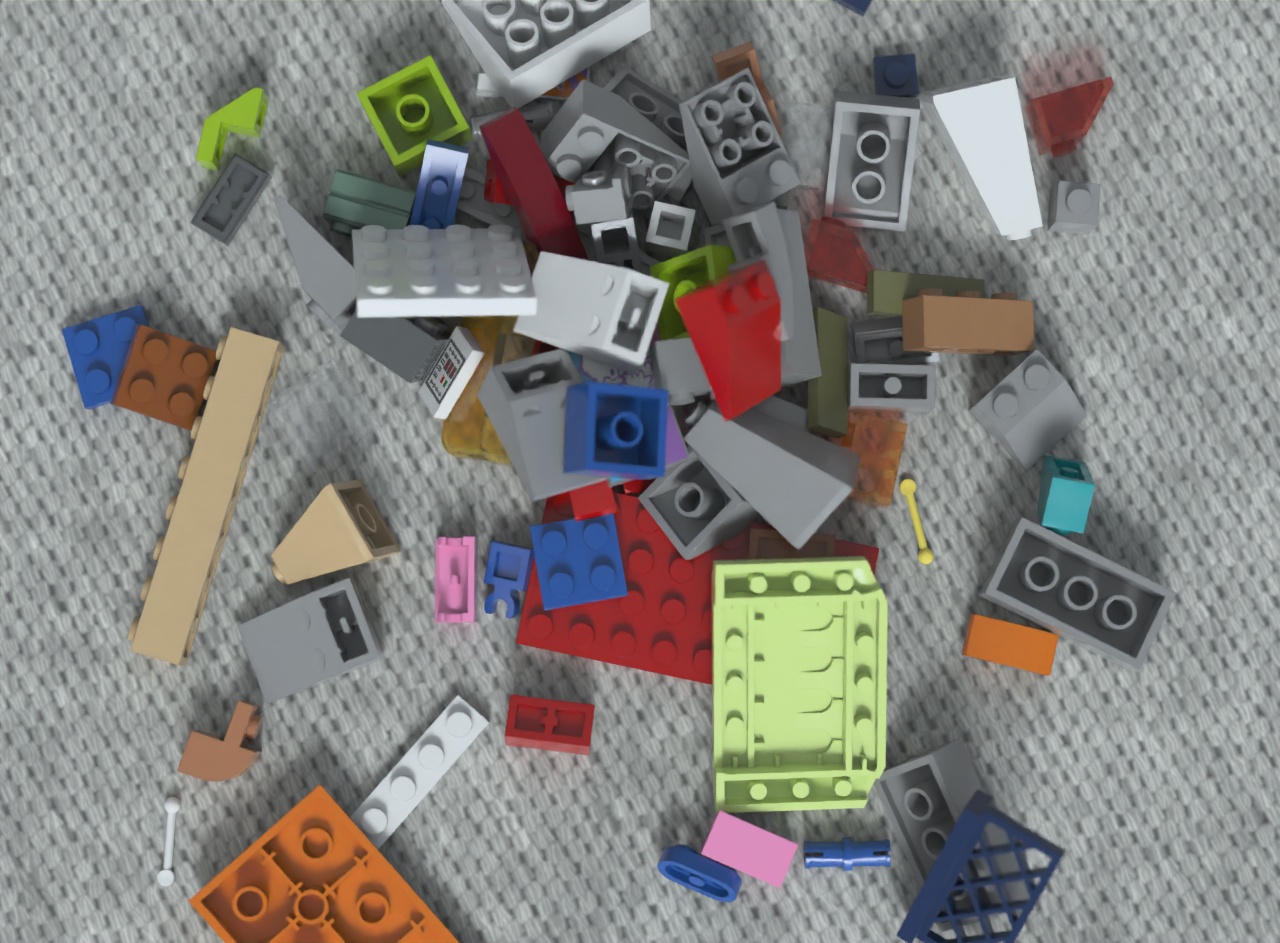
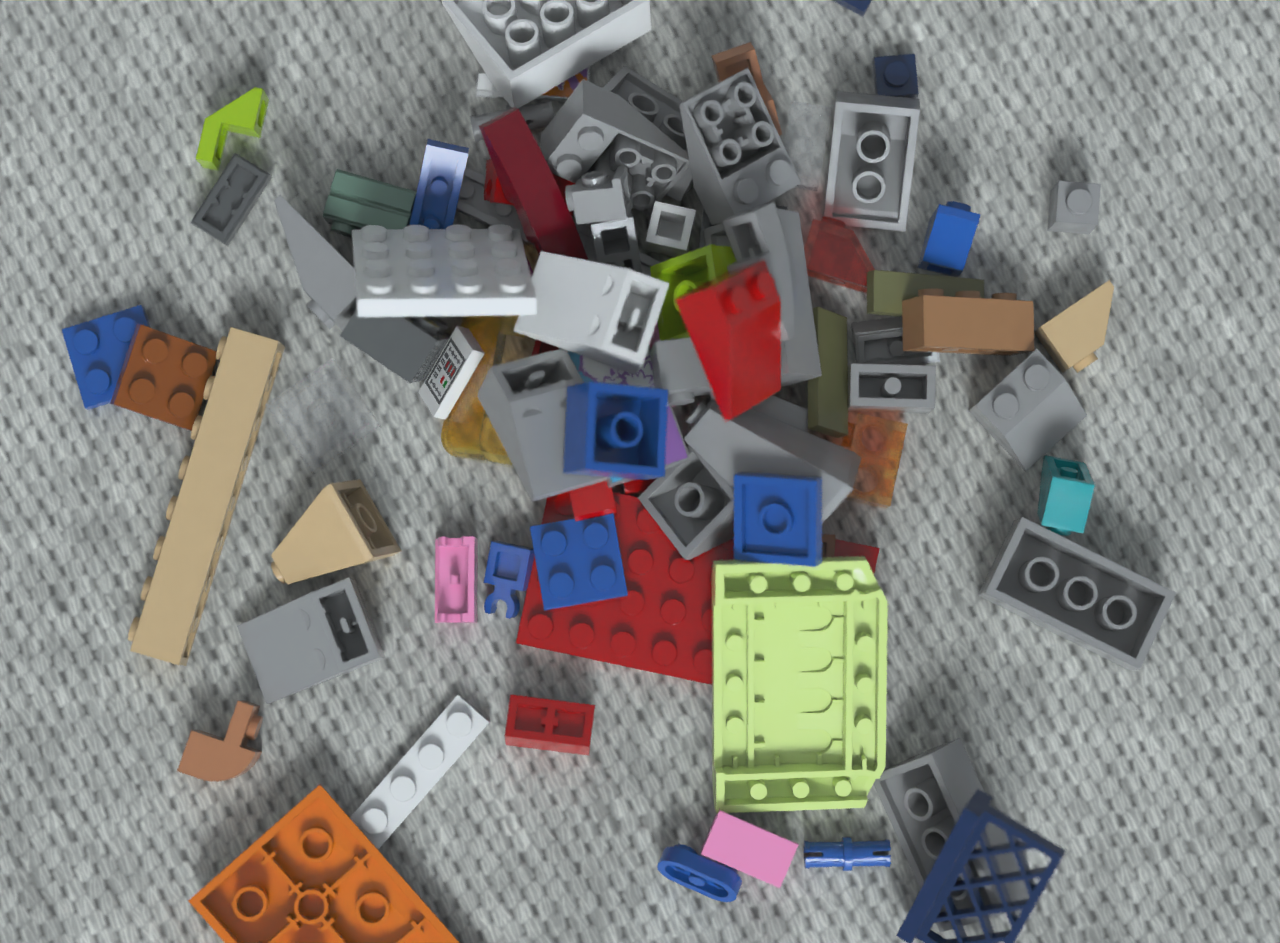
(167, 875): white hinge -> none
(410, 110): lime brick -> none
(778, 519): none -> blue plate
(908, 488): light yellow hinge -> none
(949, 239): none -> blue slope
(989, 146): white slope -> none
(1010, 644): orange slope -> none
(1064, 117): clear red slope -> none
(1078, 330): none -> tan slope

